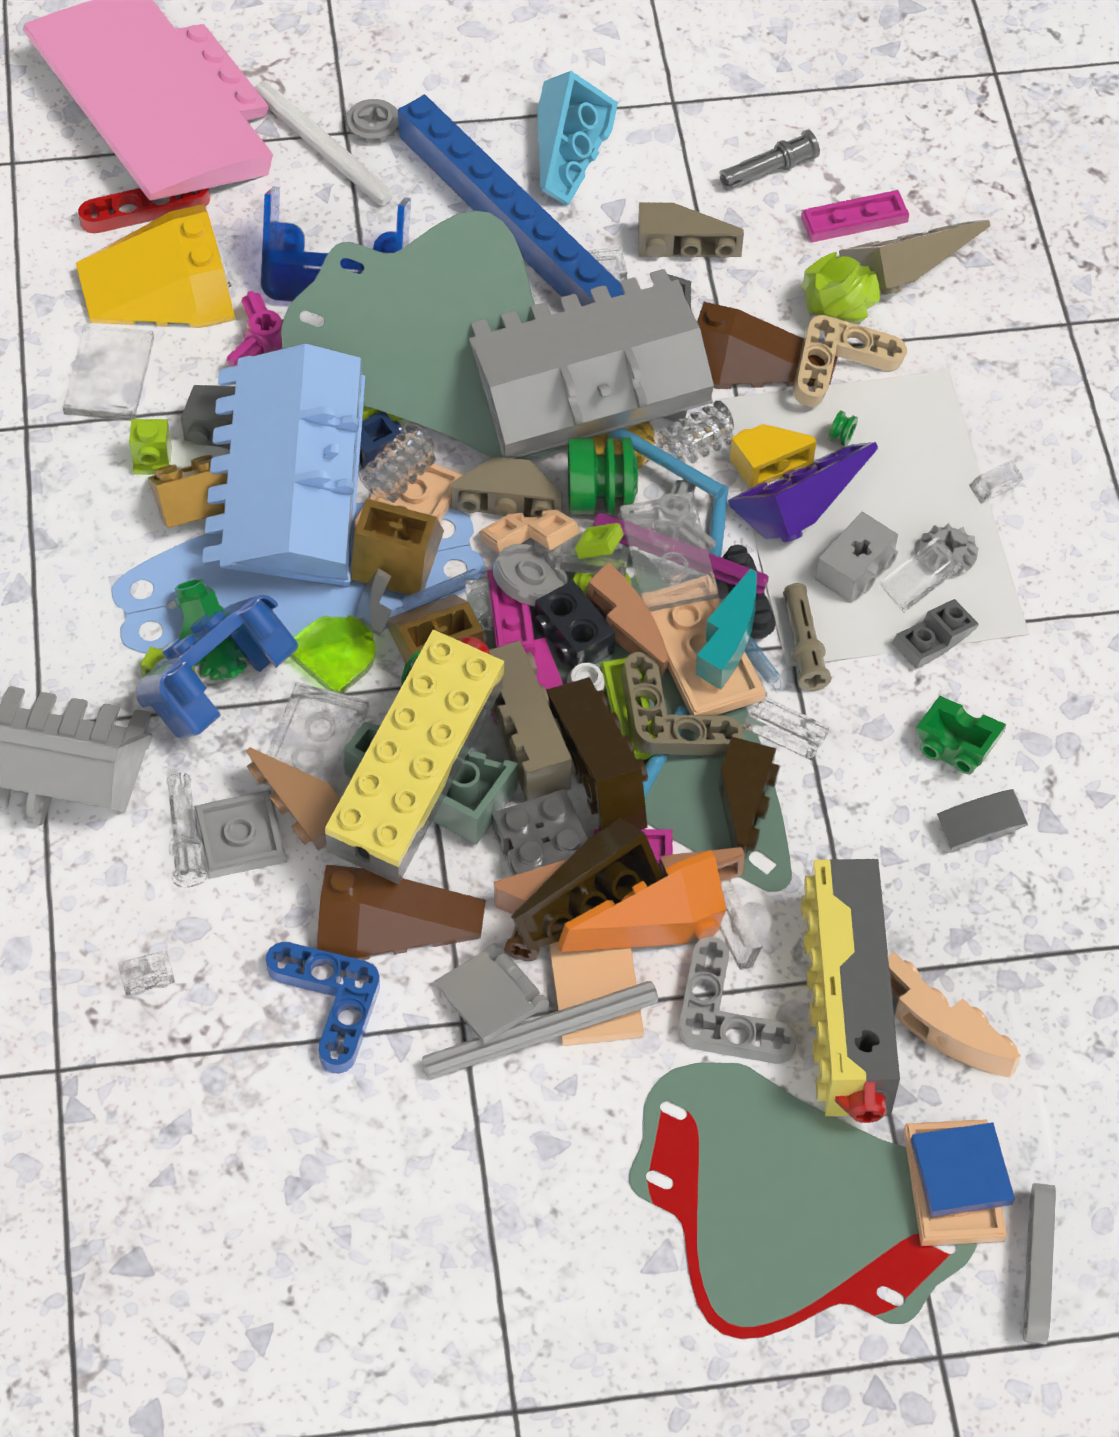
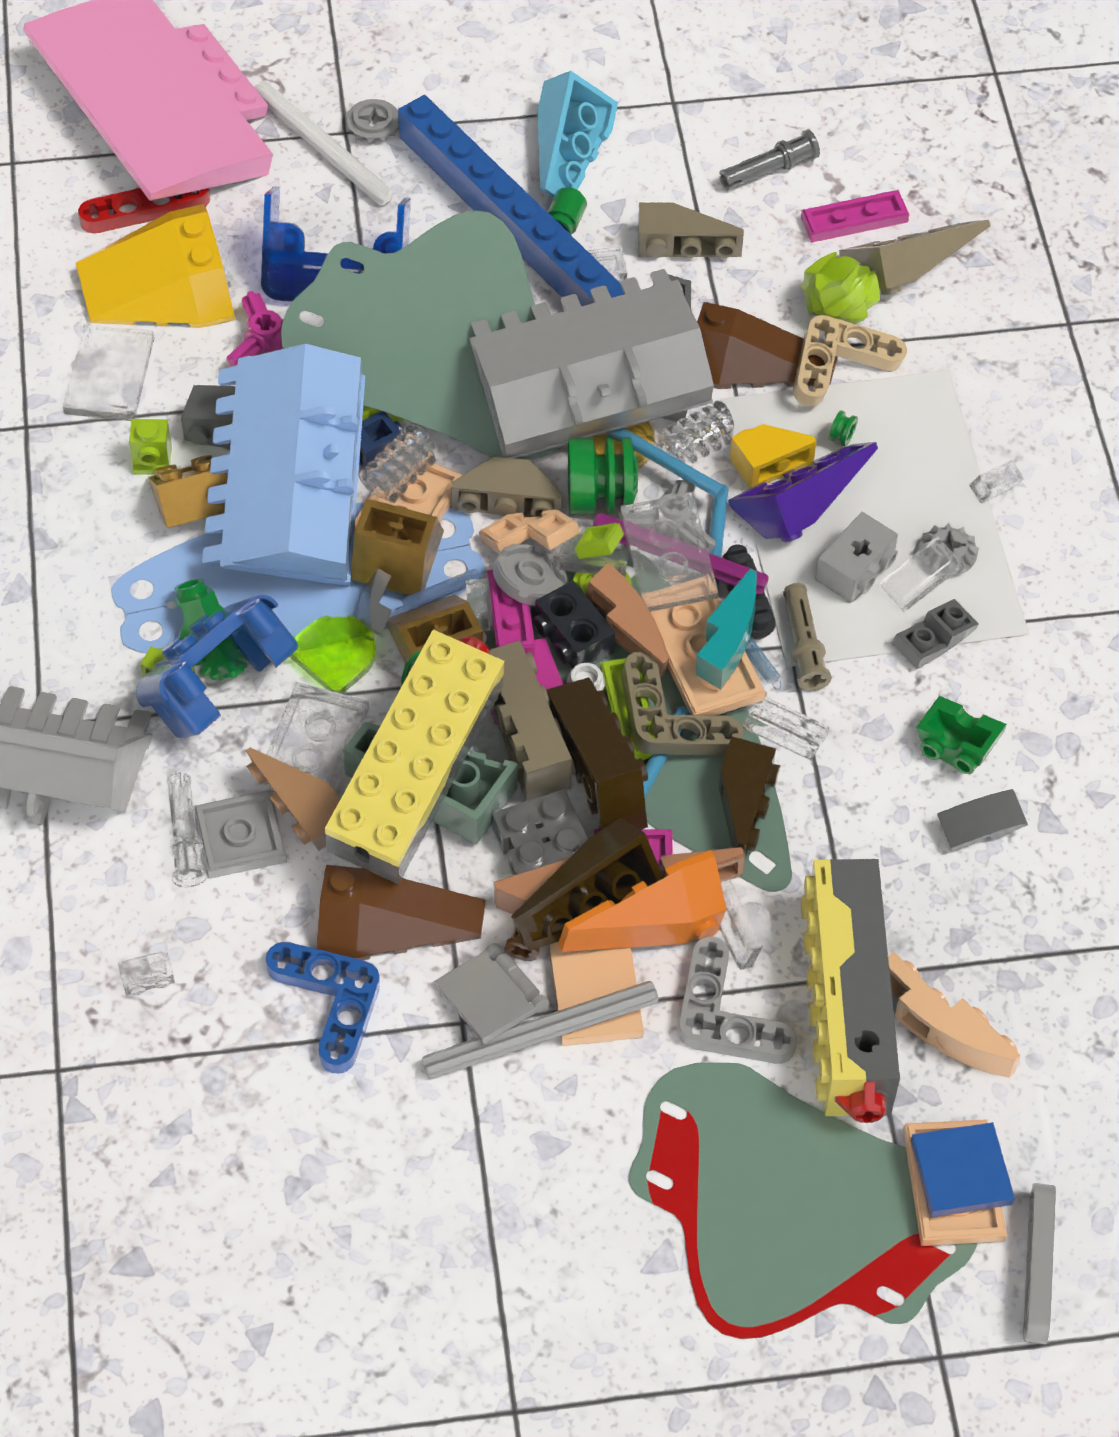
(568, 208): none -> green brick

